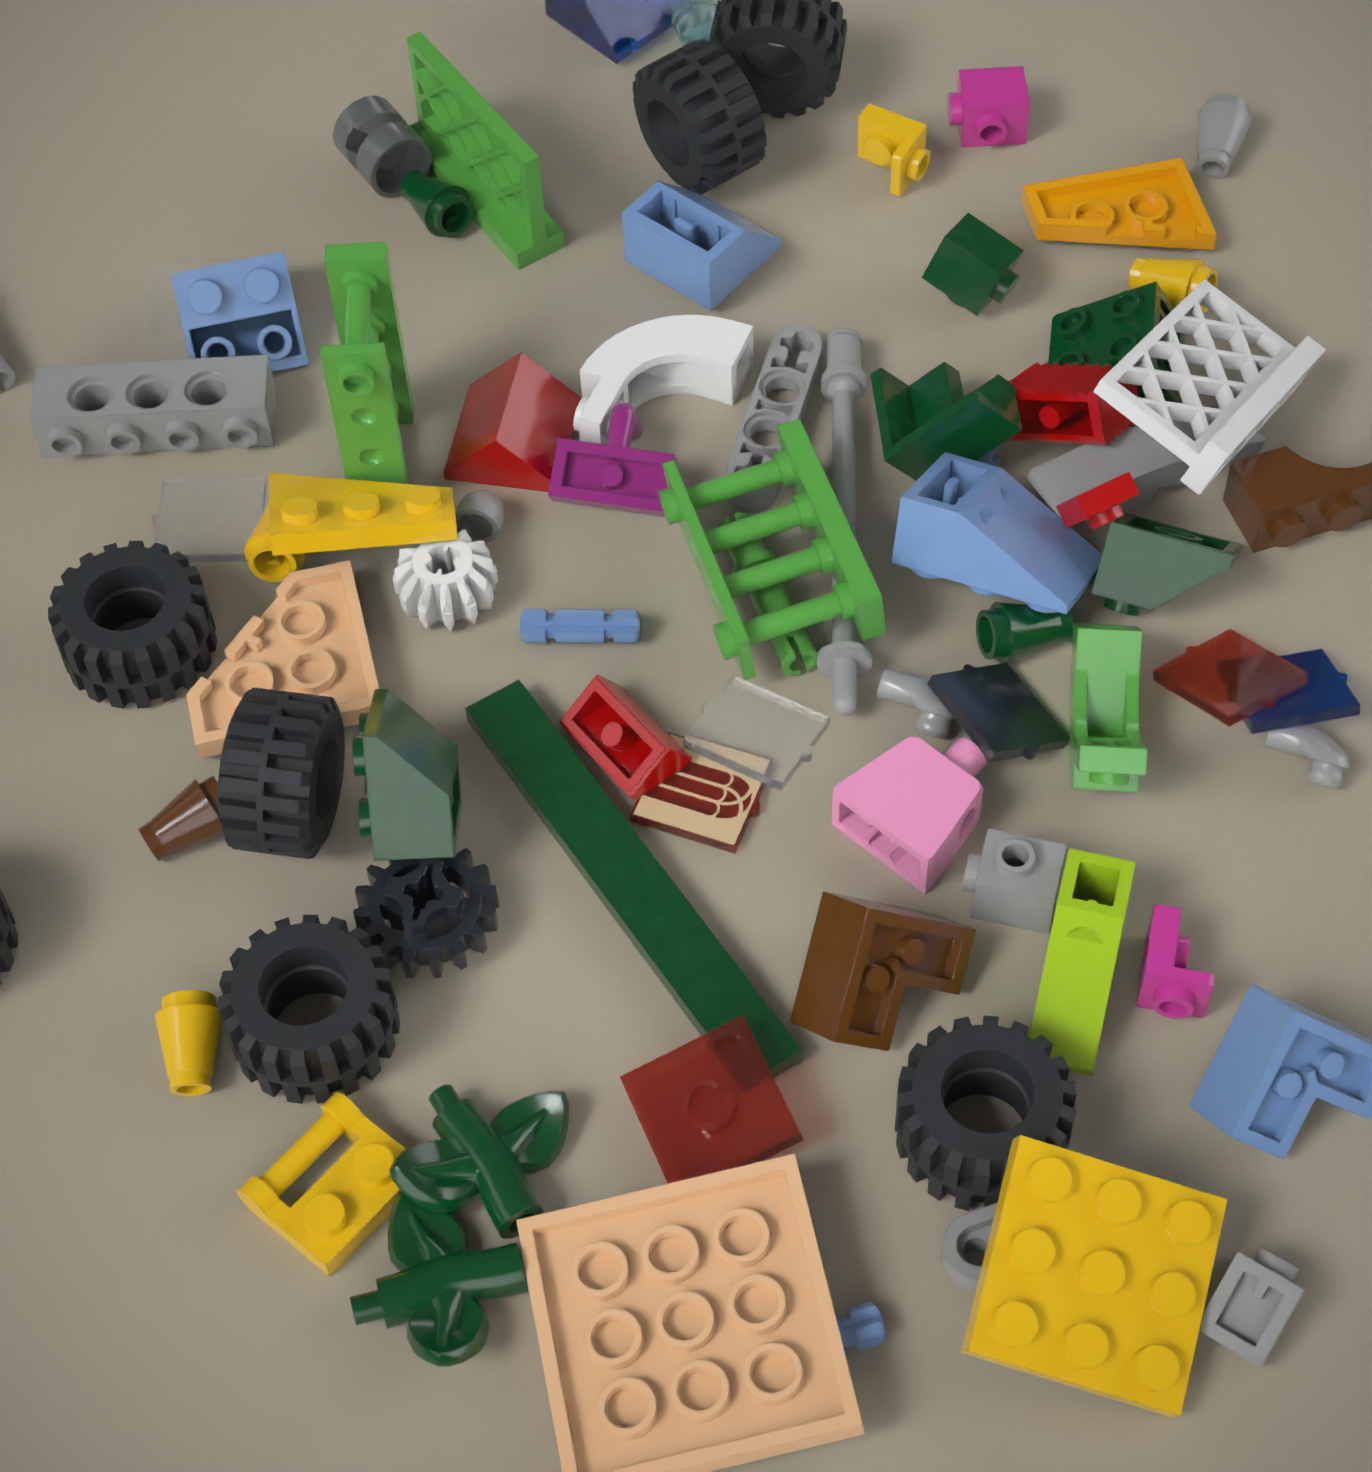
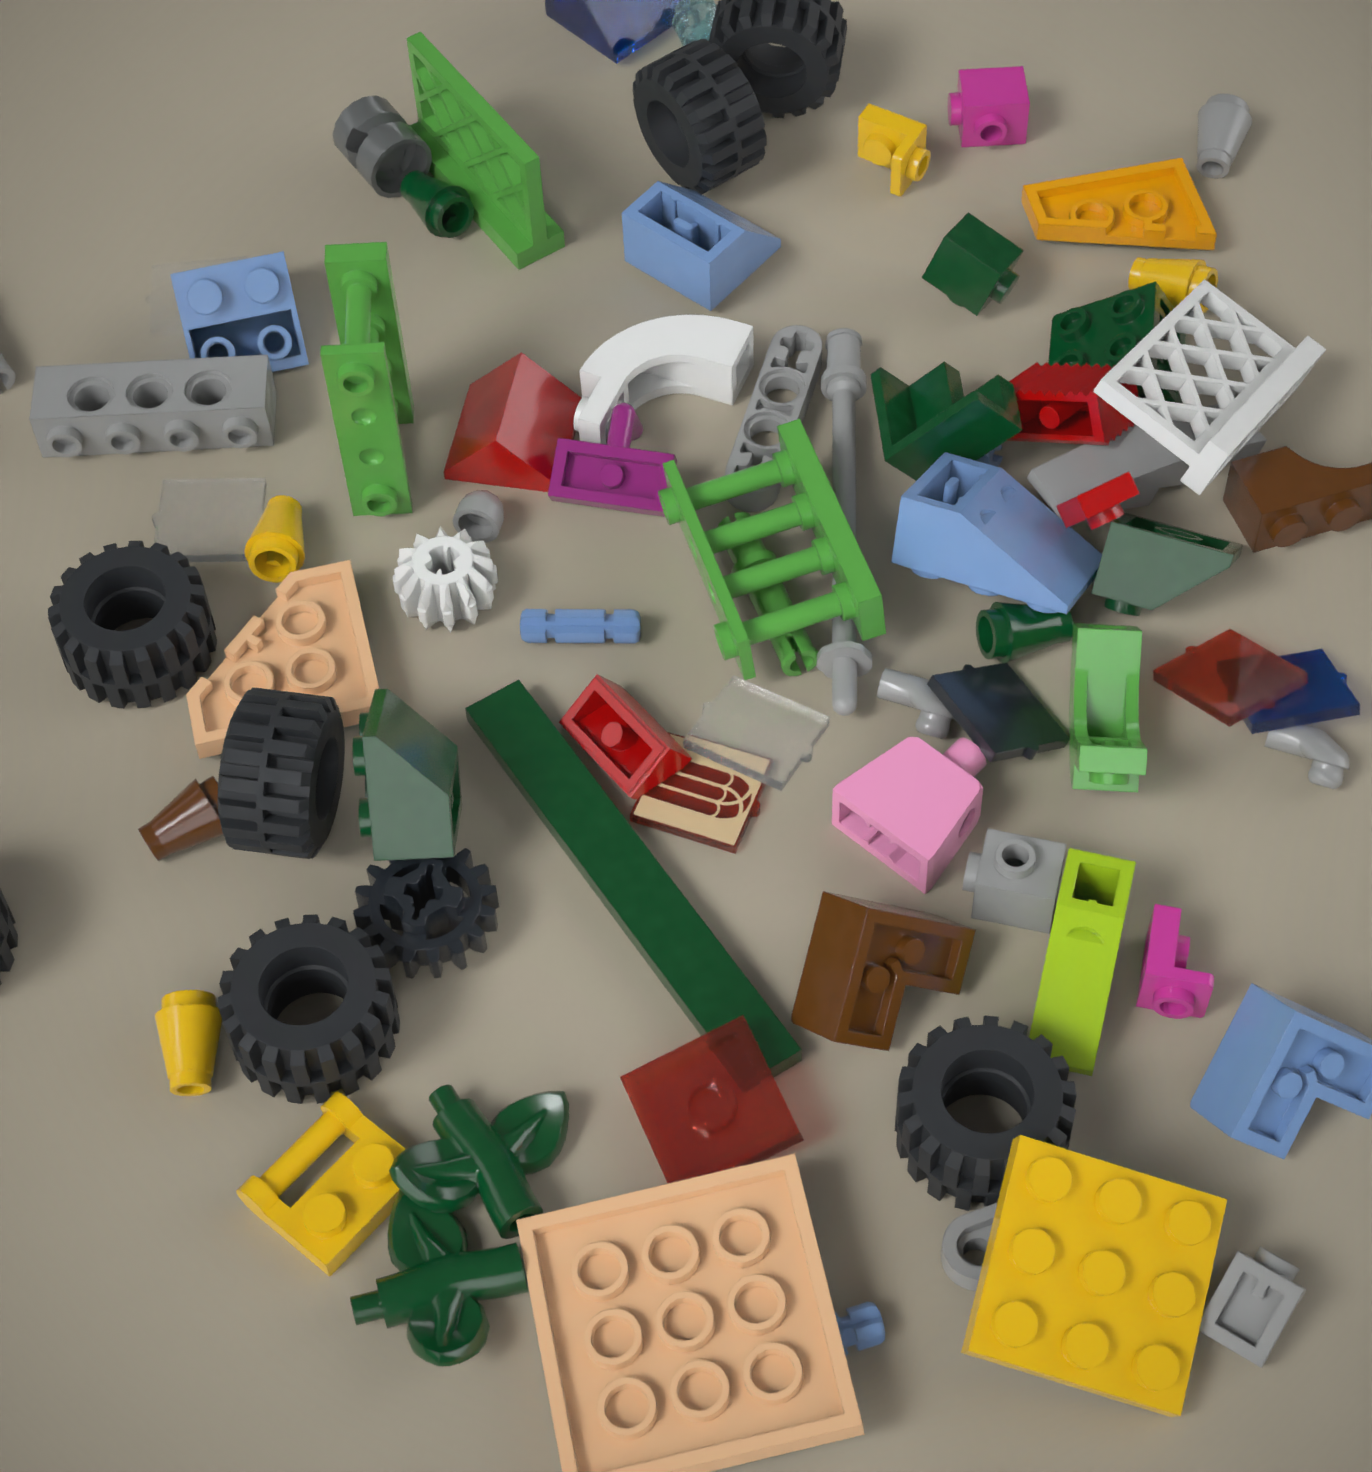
(347, 514): yellow wing -> none

